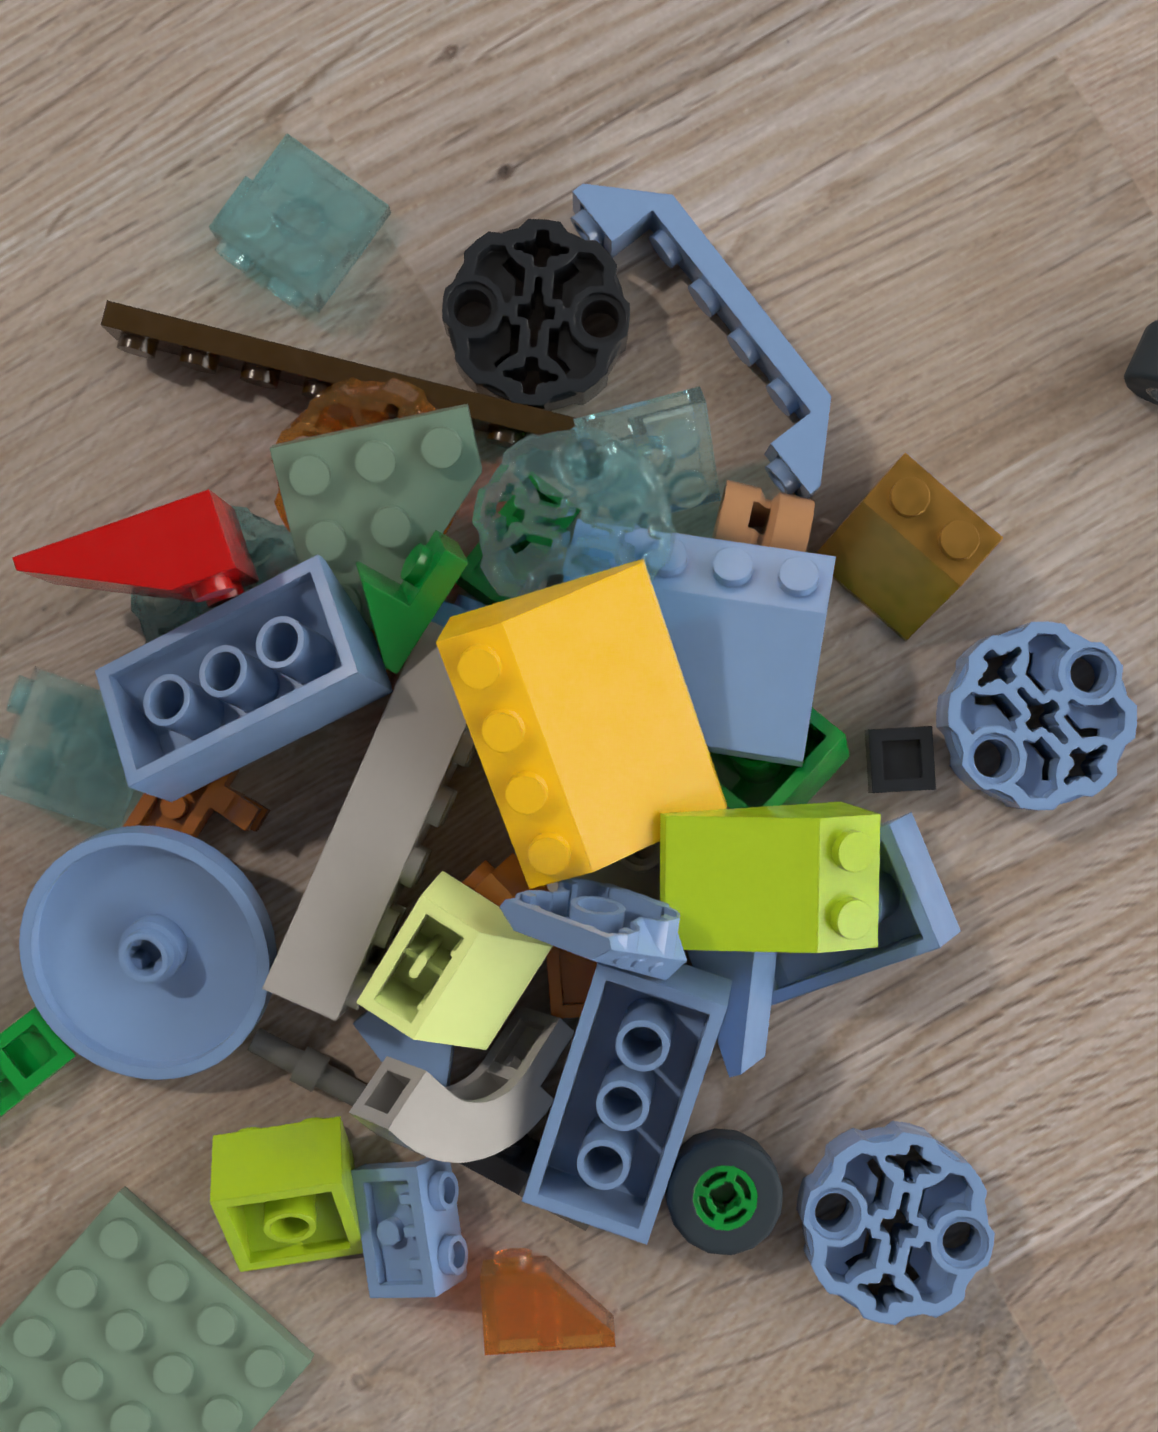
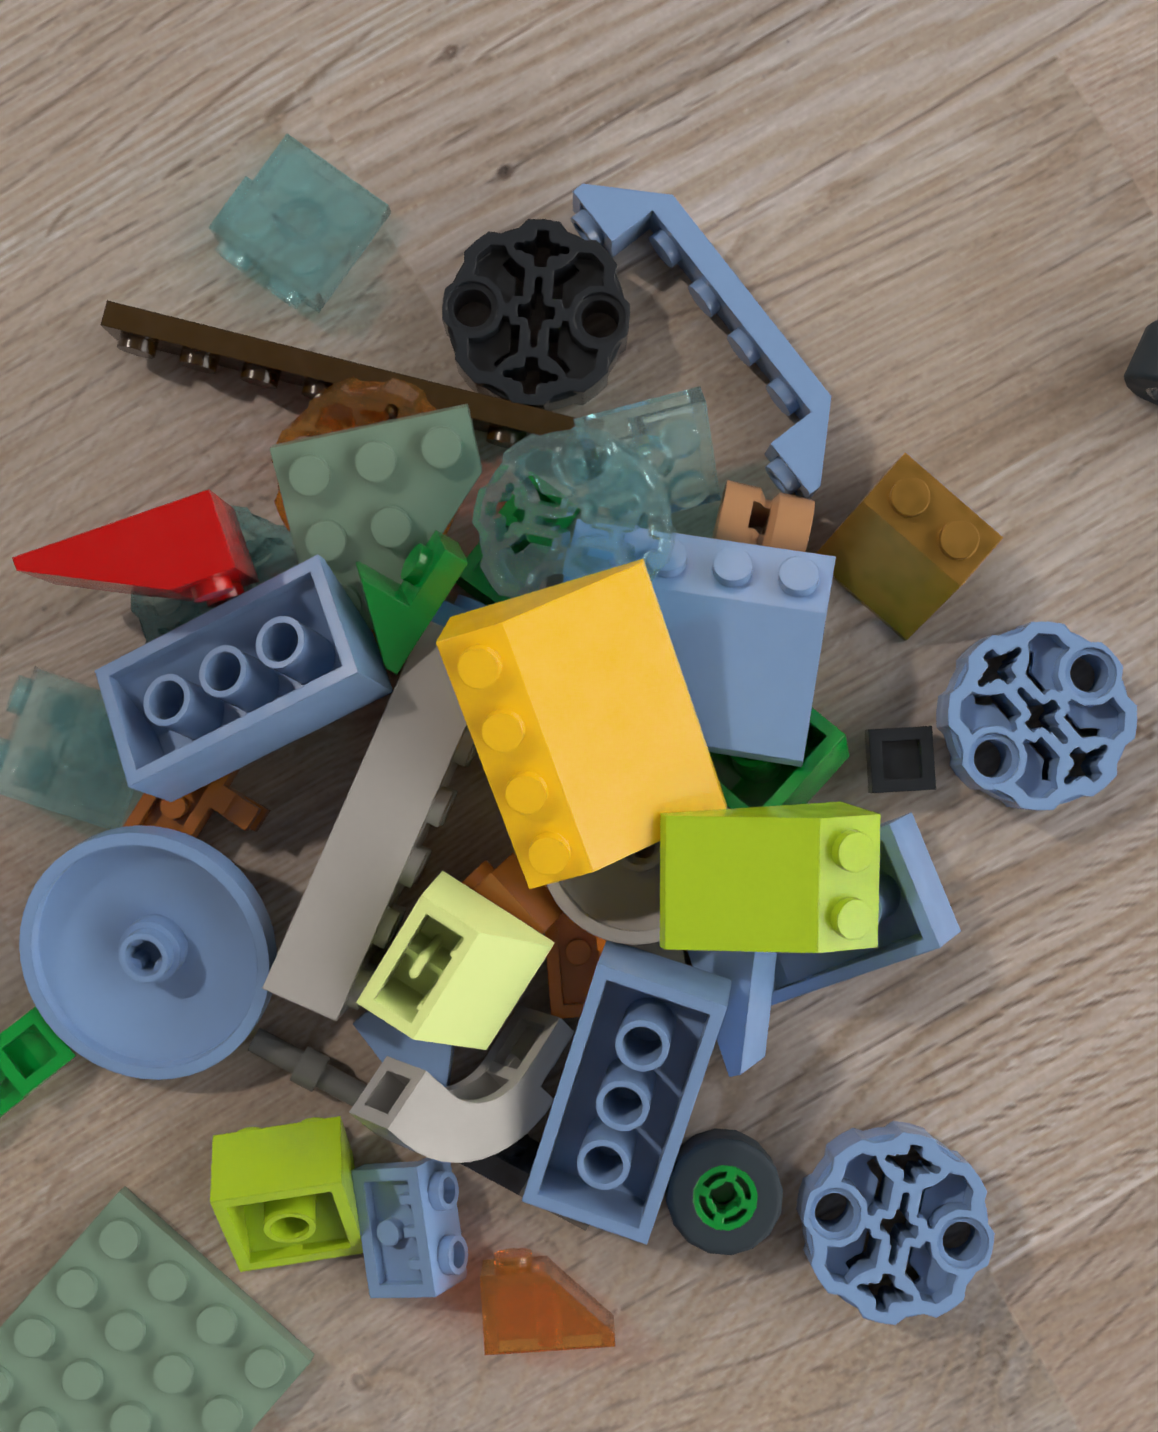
(602, 925): medium blue slope -> none

